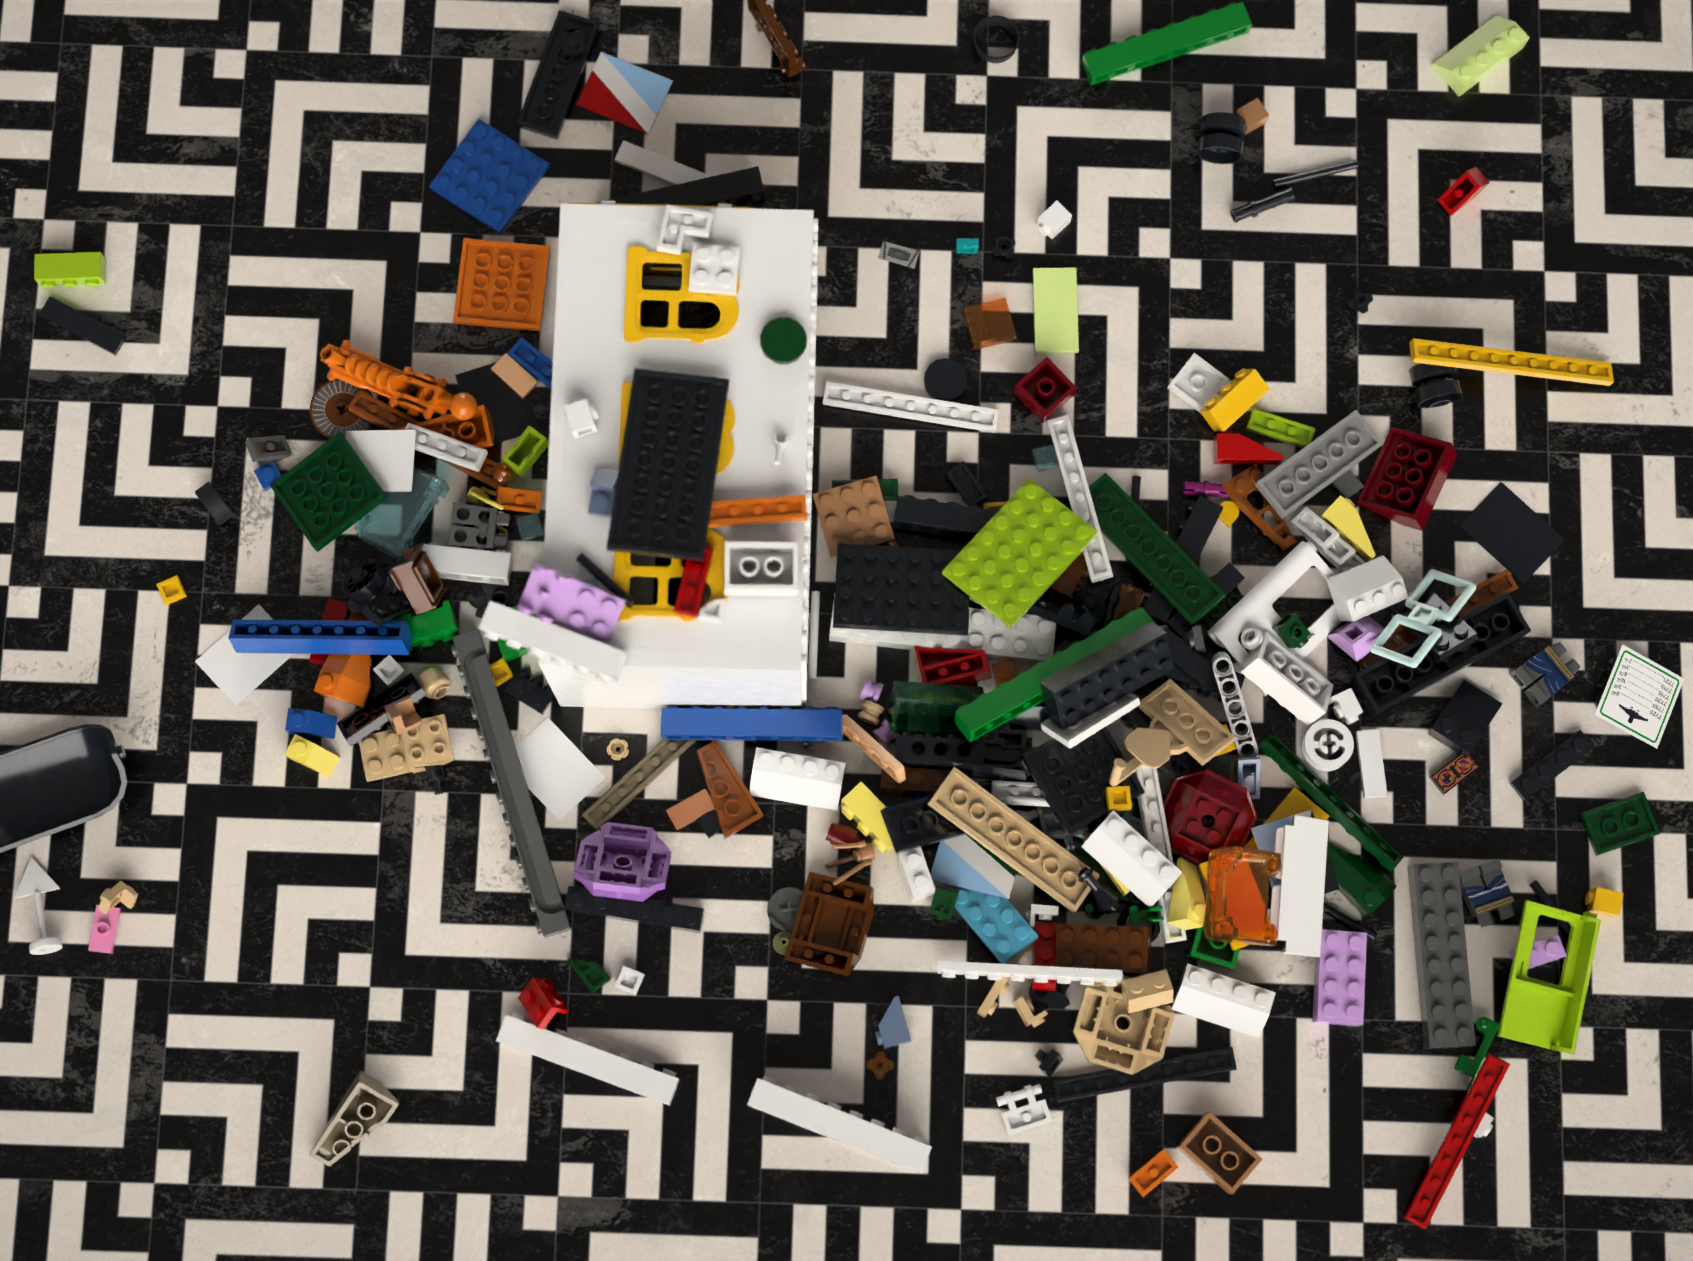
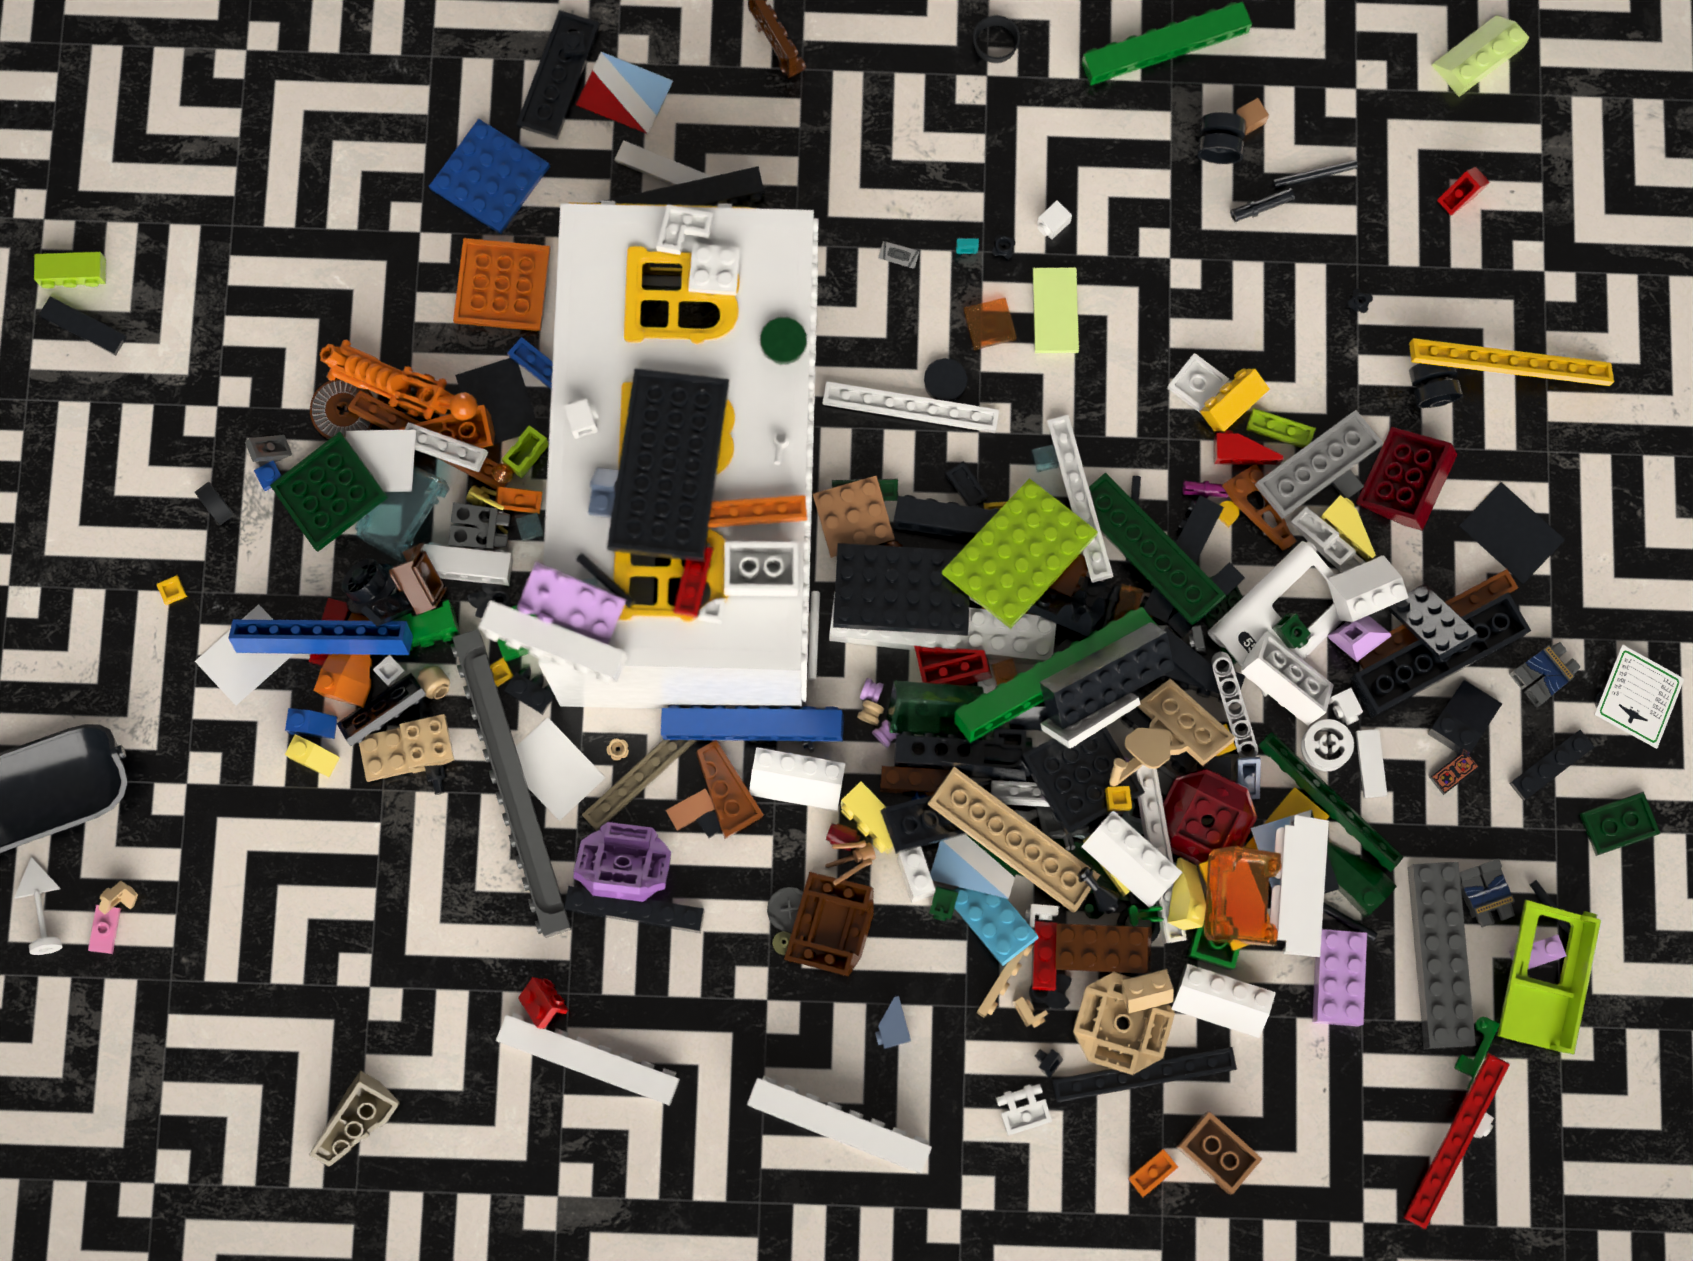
(403, 715): medium nougat panel -> none
(514, 376): light nougat tile -> none
(590, 973): dark green tile -> none
(629, 980): white plate -> none
(873, 749): light nougat tile -> none
(886, 1065): clear orange plate -> none
(1019, 972): white plate -> none
(1045, 390): dark red brick -> none
(1251, 638): white plate -> none
(1422, 618): light aqua bar -> none
(1604, 902): yellow brick -> none

